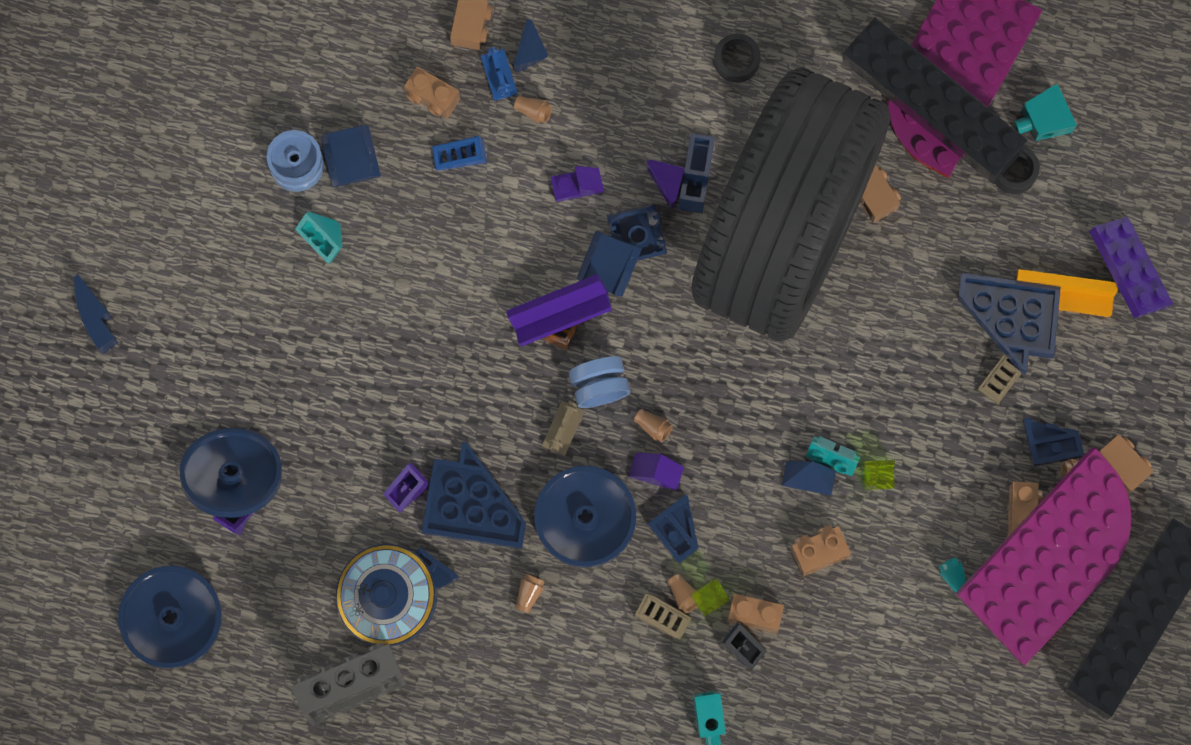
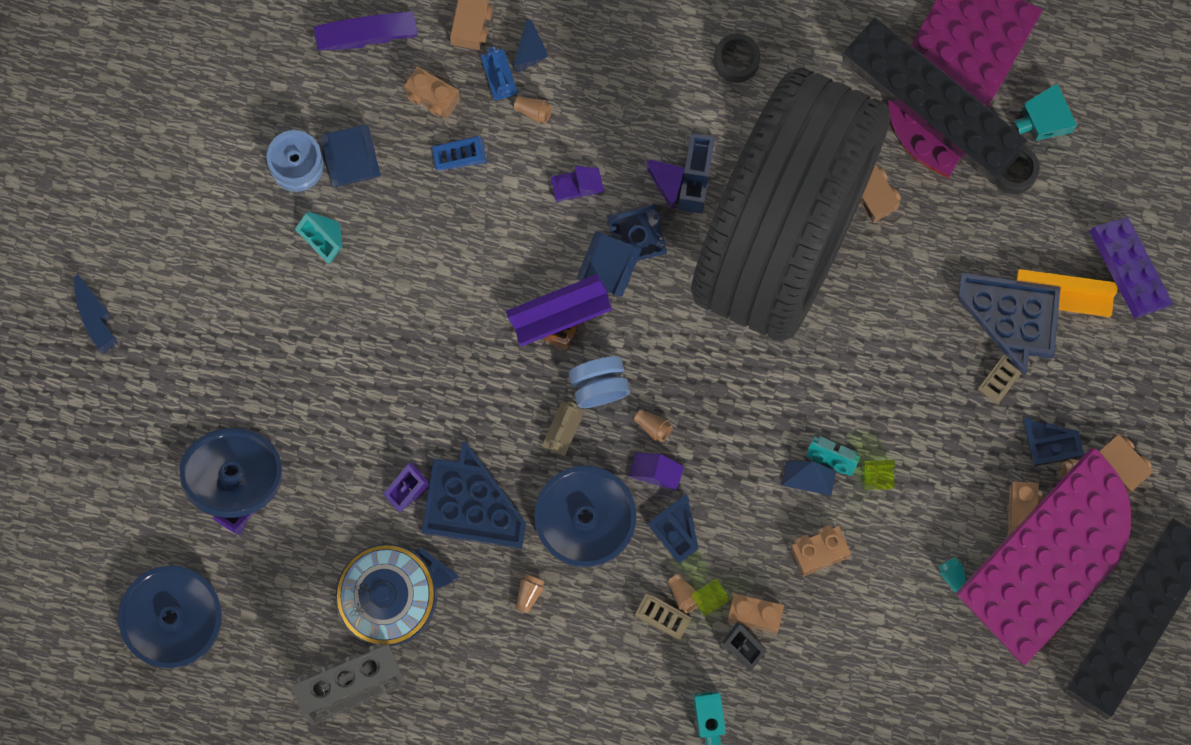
(365, 30): none -> dark purple slope

